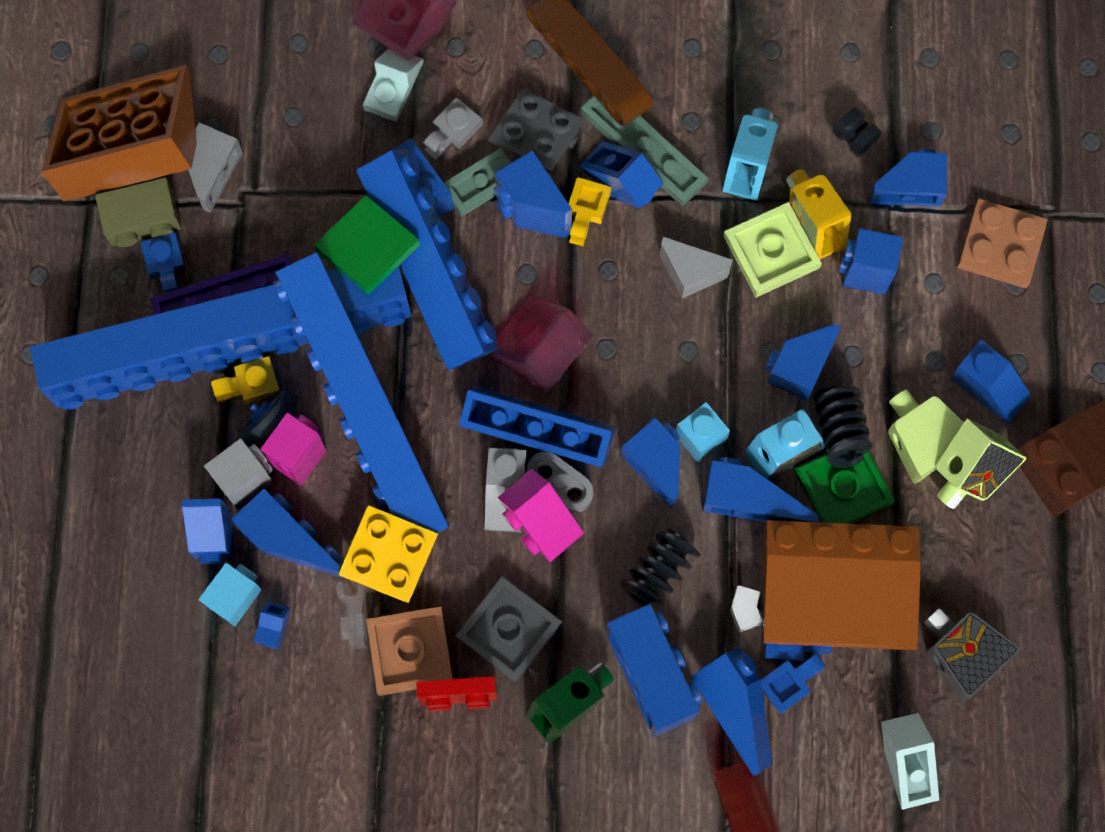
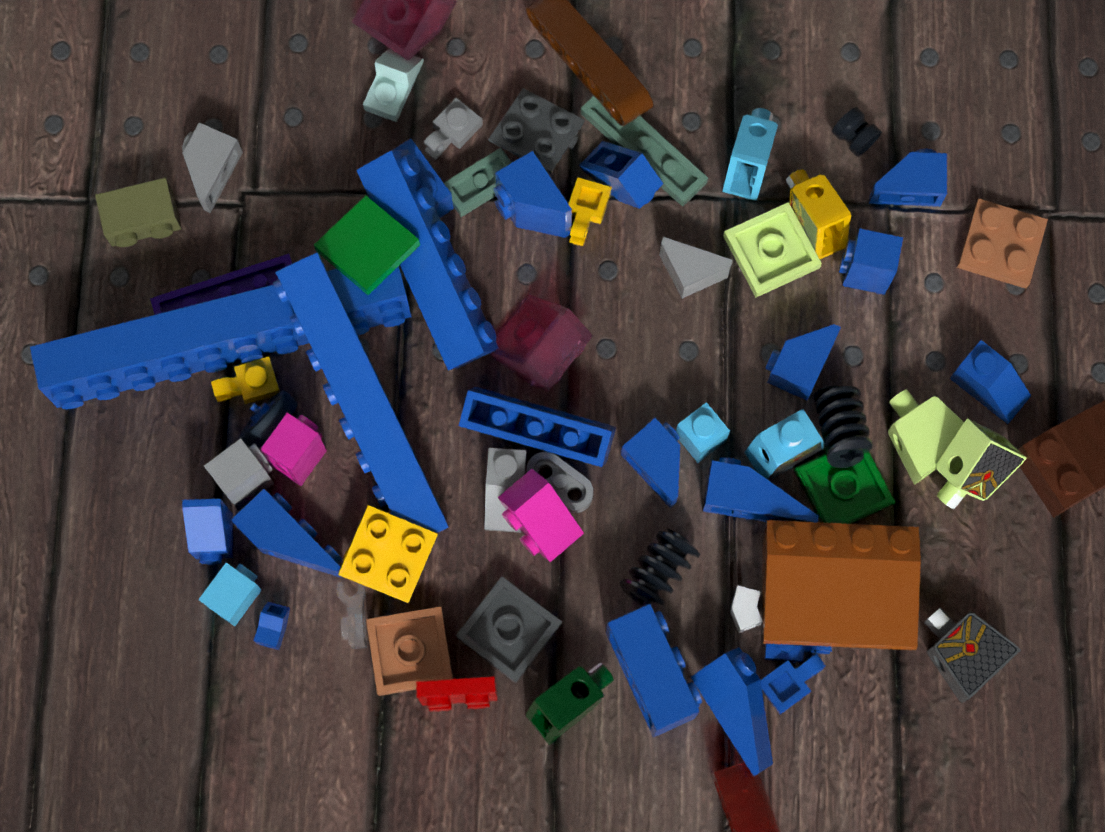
(122, 135): dark orange slope -> none
(163, 260): blue plate -> none
(911, 760): light aqua slope -> none

